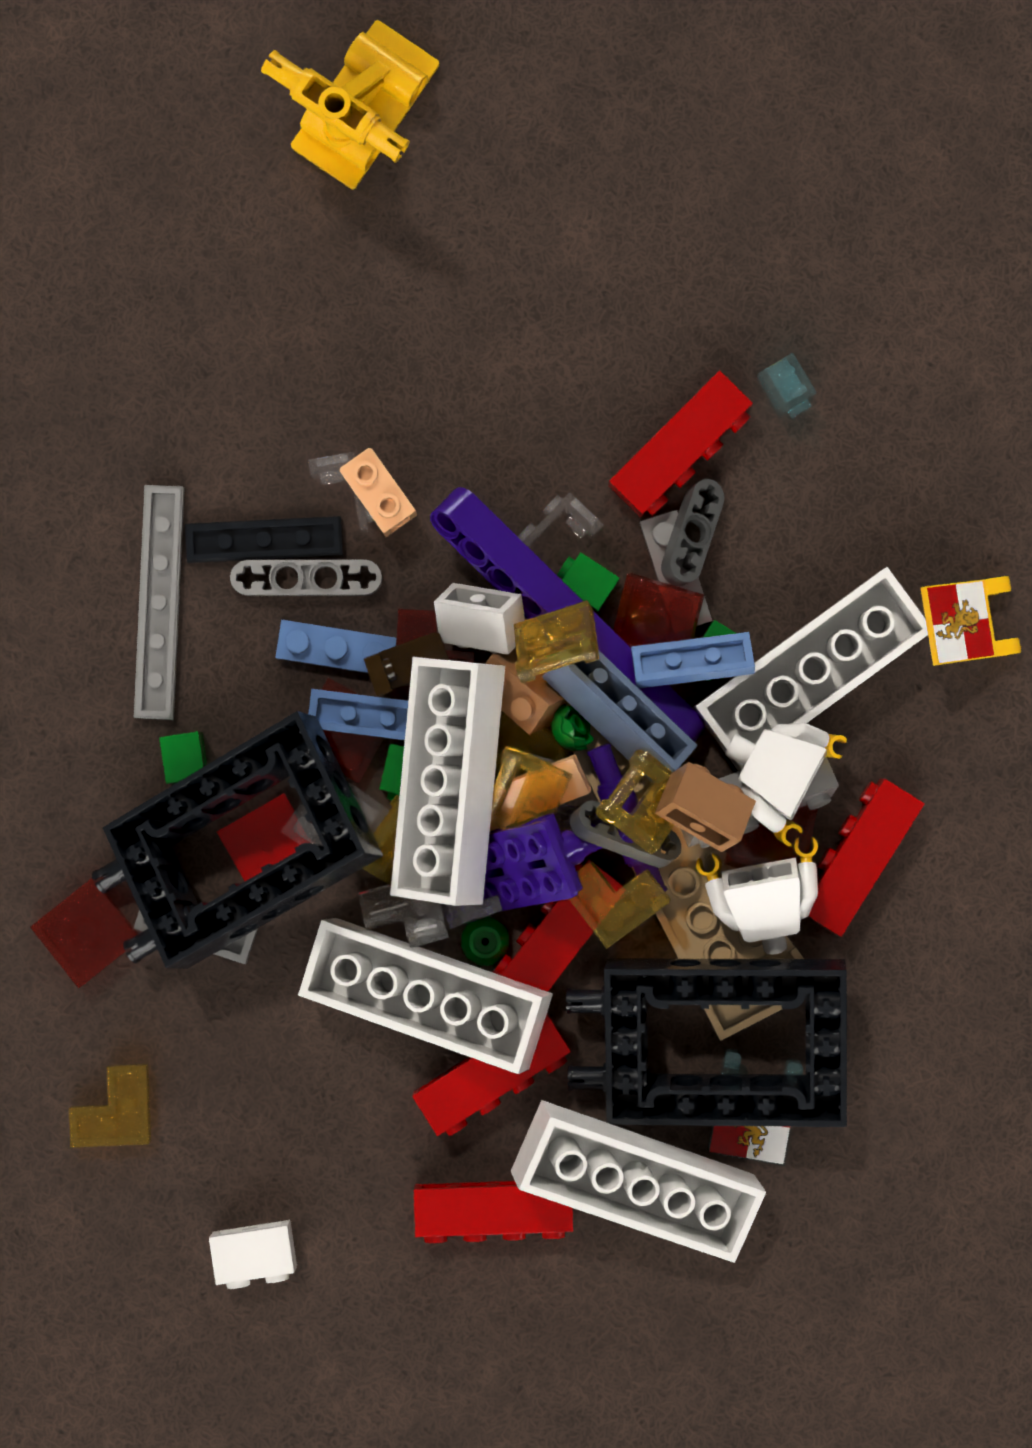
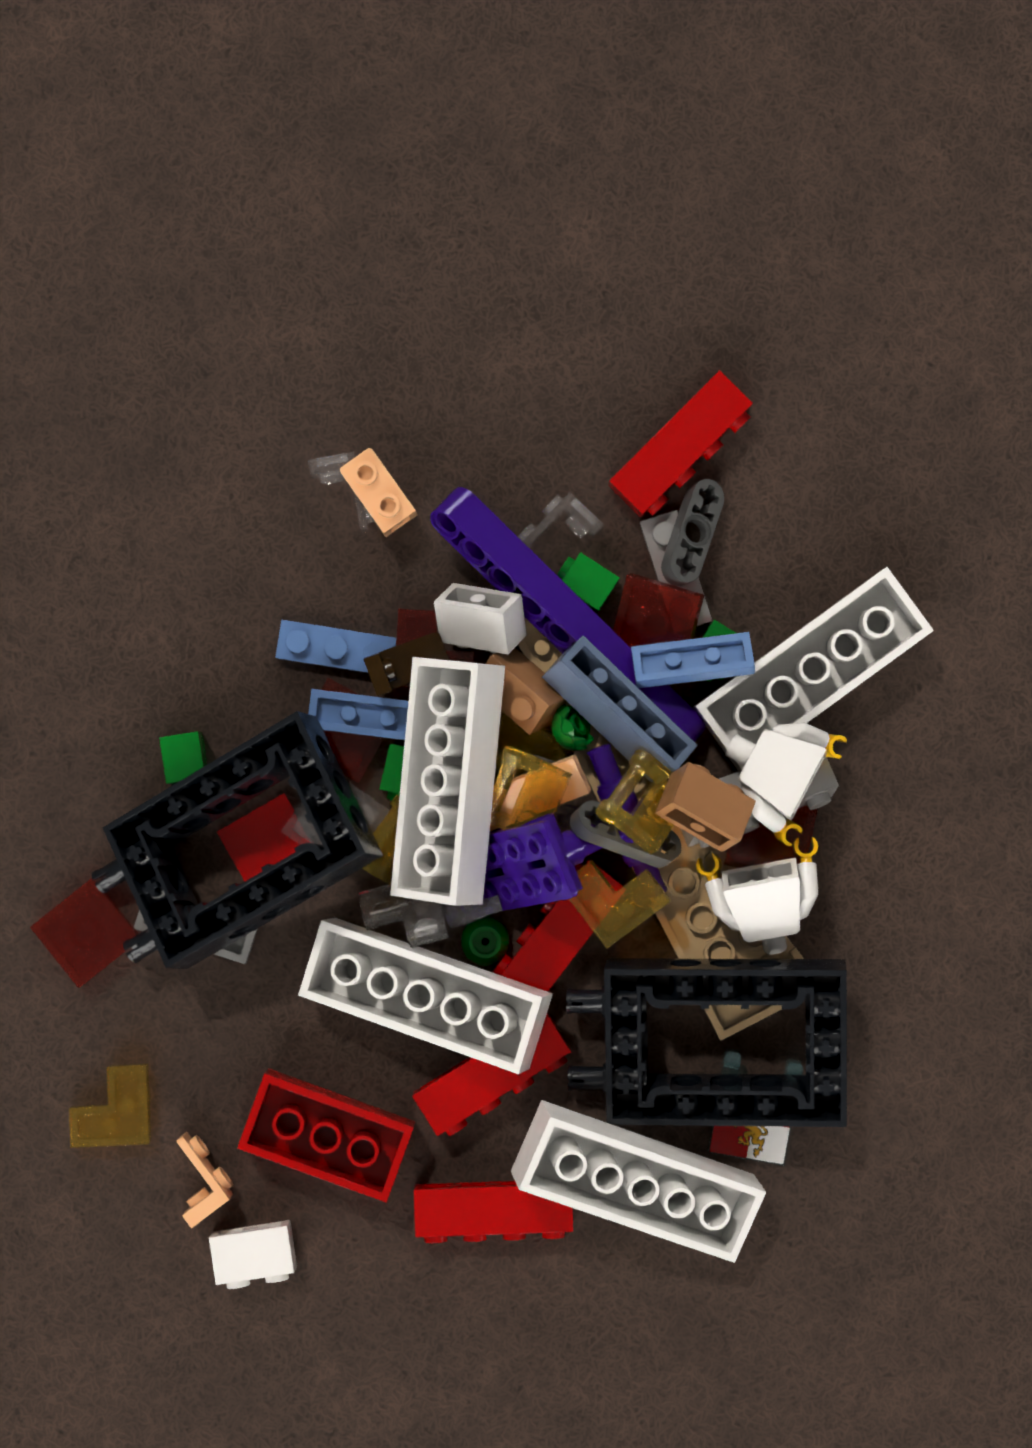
(159, 602): light grey tile -> none
(203, 1202): none -> light nougat bracket
(264, 539): black tile -> none
(306, 577): light grey beam -> none
(326, 1135): none -> red brick
(363, 106): yellow plate -> none
(555, 641): clear yellow plate -> none
(787, 387): clear light blue brick -> none
(862, 853): red brick -> none
(962, 622): flag -> none

